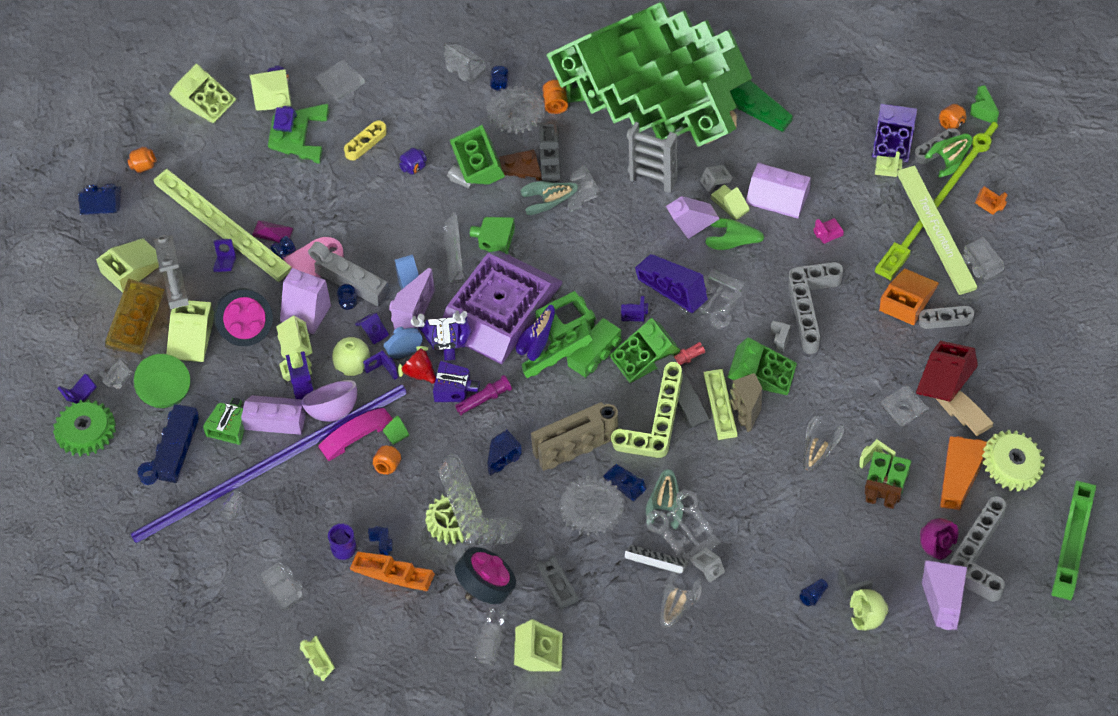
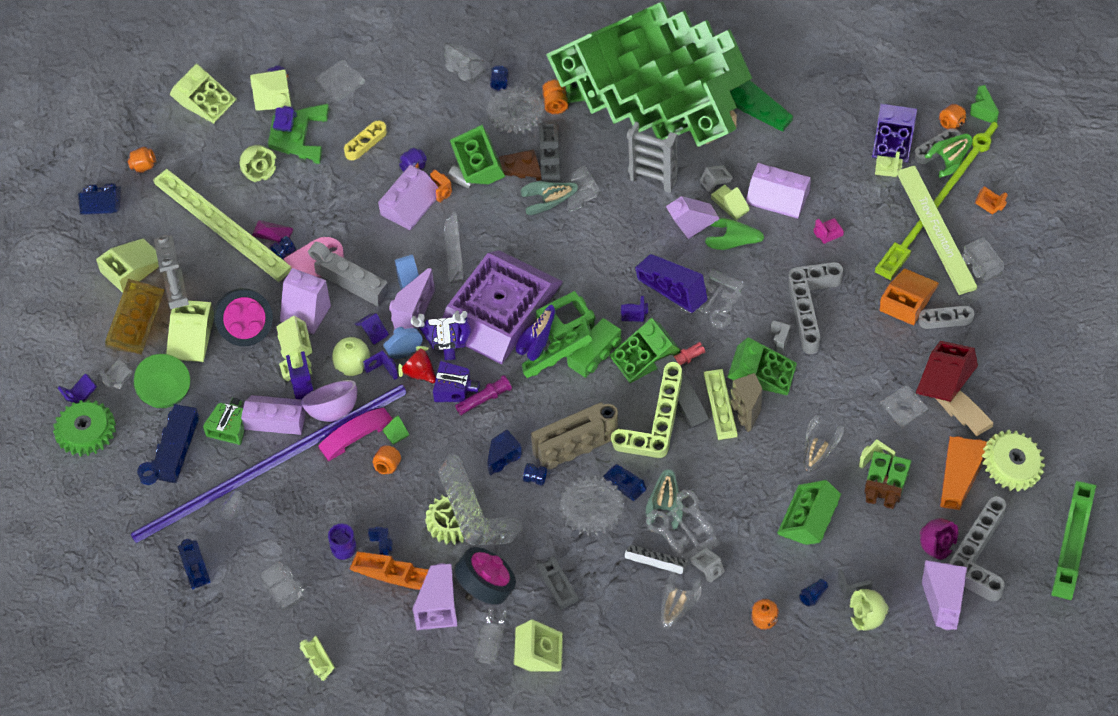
(191, 555): none -> clear blue torso
(224, 260): dark purple bracket -> none
(257, 163): none -> yellowish green cylinder
(347, 296): clear blue wheel -> none
(408, 198): none -> lavender slope
(436, 600): none -> lavender slope
(443, 183): none -> orange bracket
(494, 233): bright green torso -> none
(535, 474): none -> clear blue wheel
(764, 614): none -> orange head
(810, 512): none -> bright green slope

